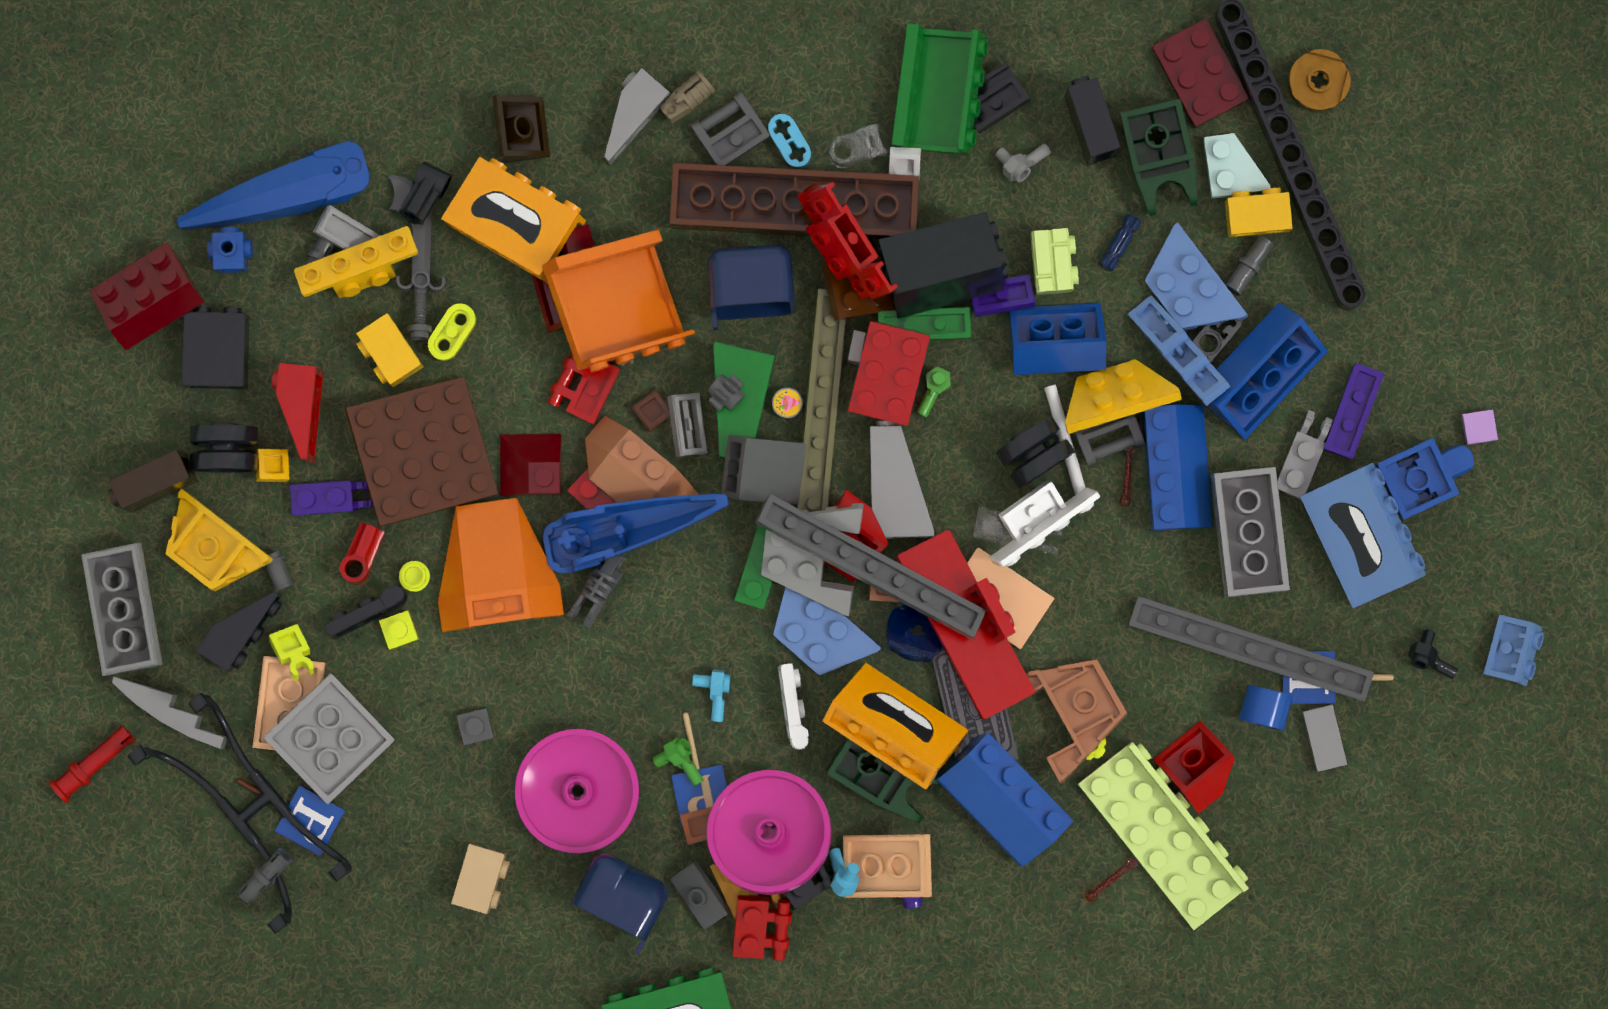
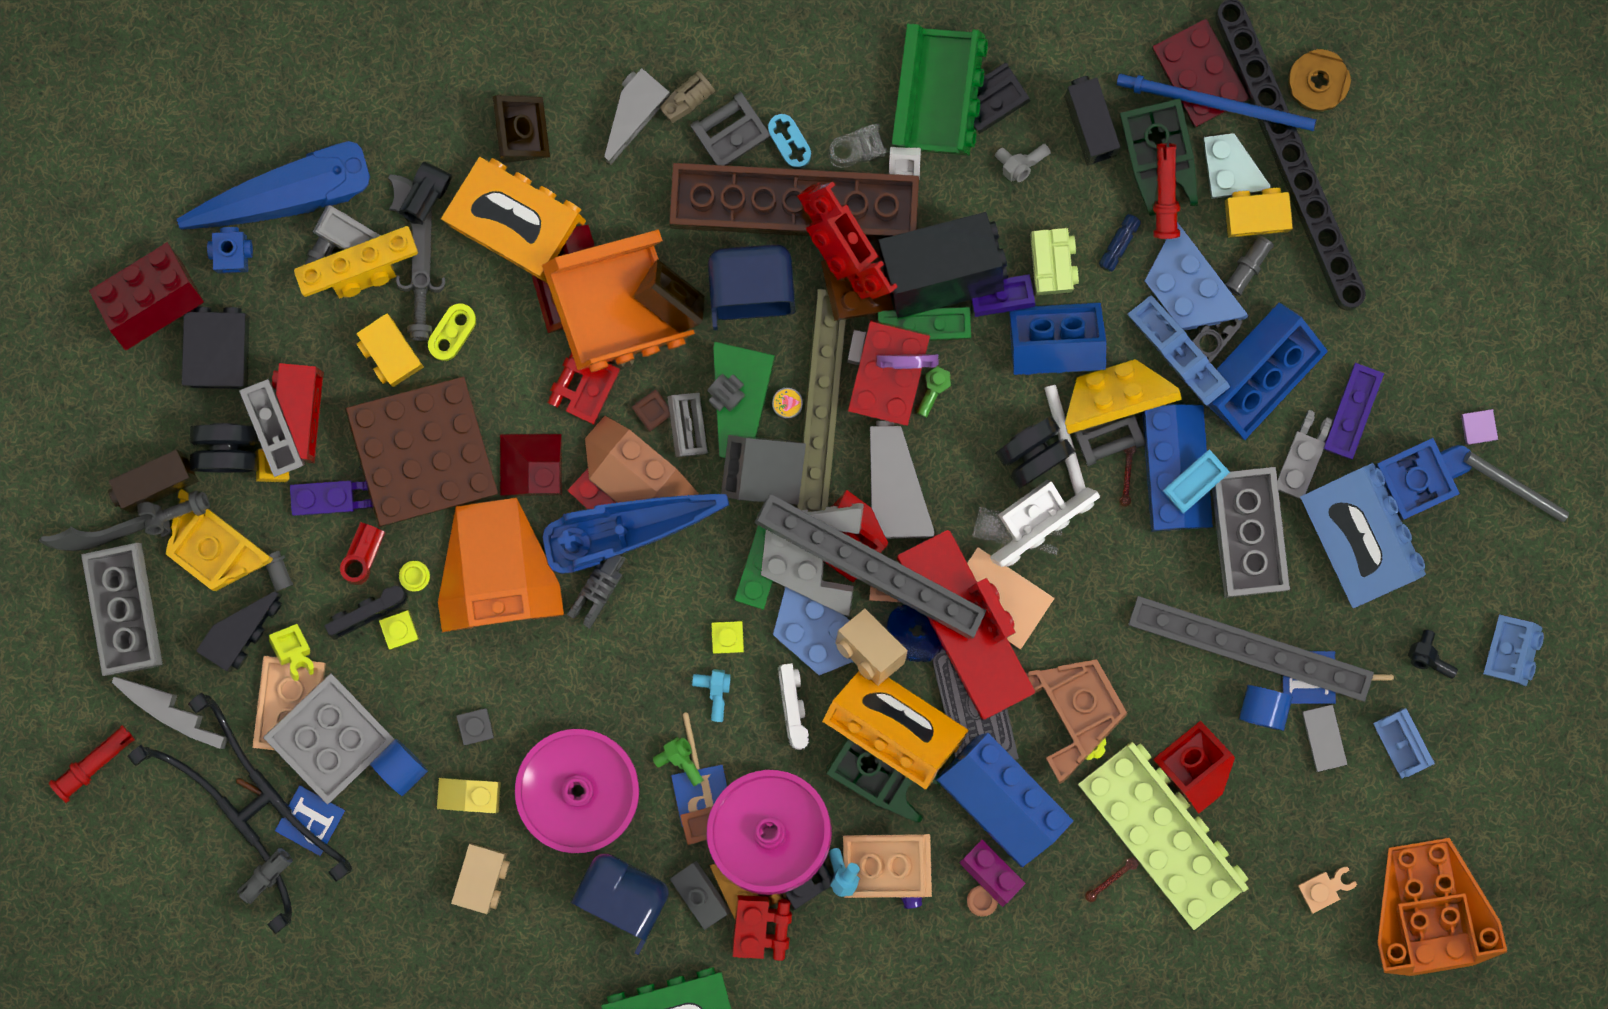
(150, 518): none -> dark grey sword
(271, 428): none -> light grey slope
(399, 767): none -> blue piece
(468, 795): none -> light yellow slope
(671, 298): none -> dark brown slope
(727, 637): none -> neon yellow plate
(870, 647): none -> tan brick
(907, 361): none -> medium lavender tile
(981, 902): none -> nougat tile
(992, 873): none -> magenta plate
(1140, 84): none -> blue bar
(1166, 206): none -> red pin
(1196, 481): none -> medium azure tile
(1321, 890): none -> light nougat plate
(1403, 743): none -> medium blue hinge
(1434, 912): none -> orange wedge
(1516, 486): none -> dark grey bar

